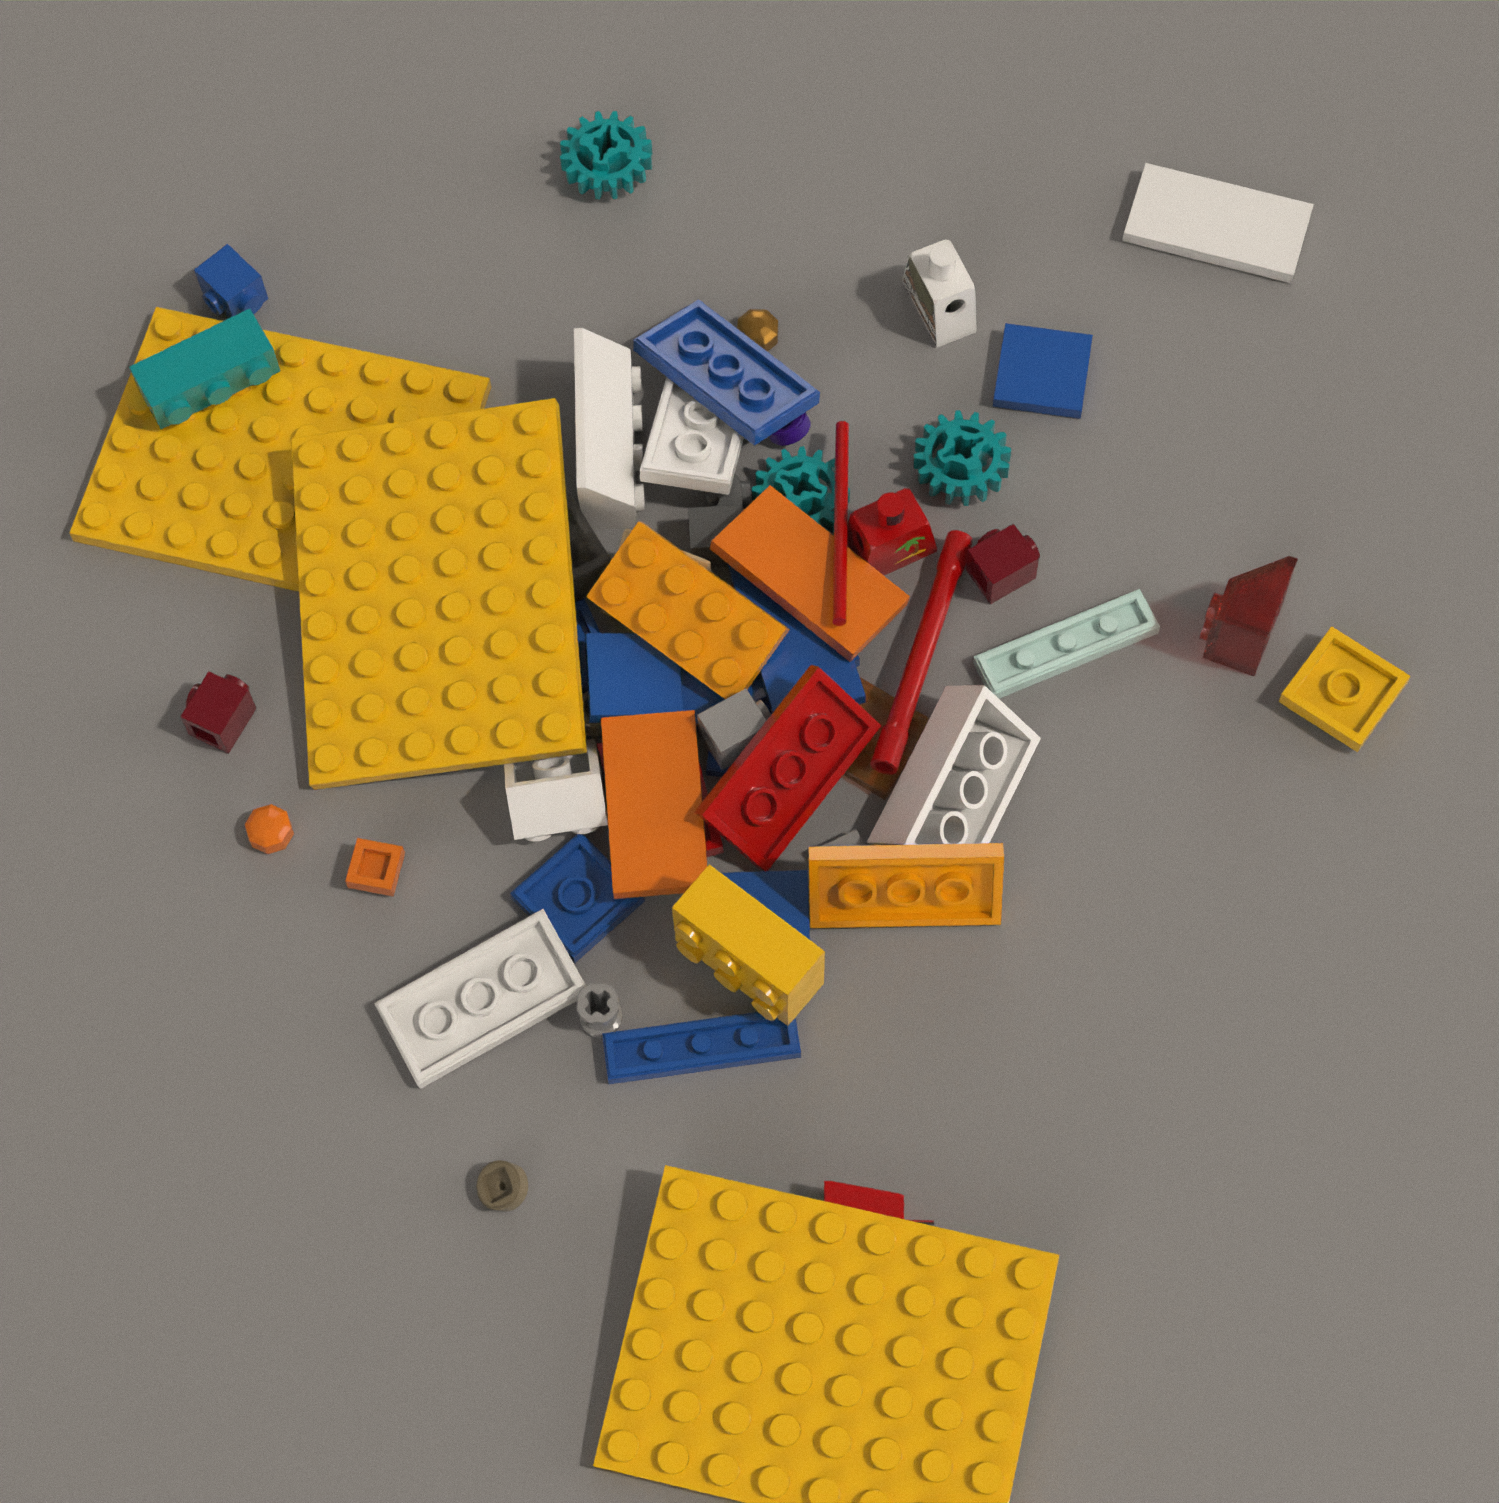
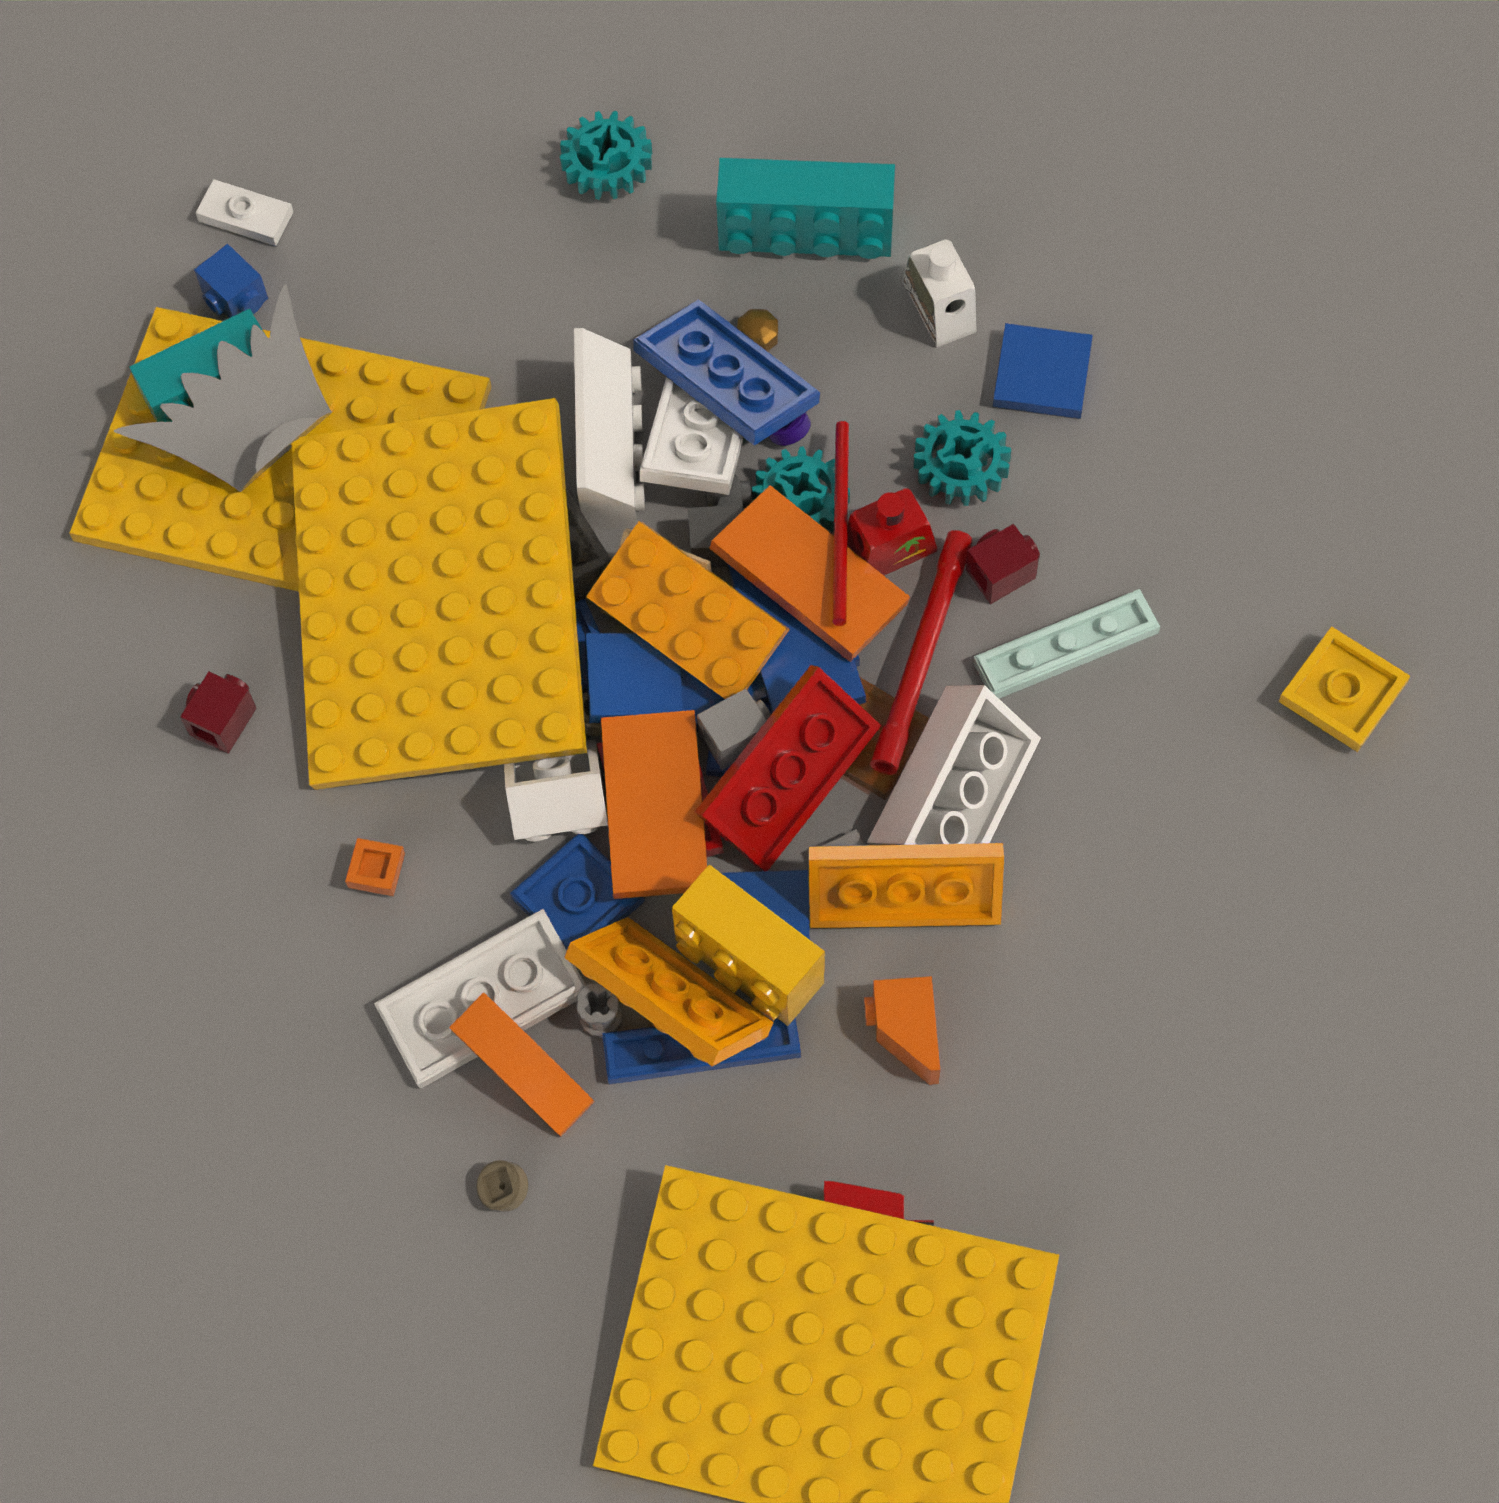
(244, 212): none -> white plate
(250, 413): none -> light grey piece
(269, 829): orange tile -> none
(521, 1064): none -> orange slope
(669, 991): none -> light orange plate
(805, 207): none -> teal brick
(906, 1023): none -> orange slope
(1218, 222): white tile -> none
(1245, 615): clear red slope -> none

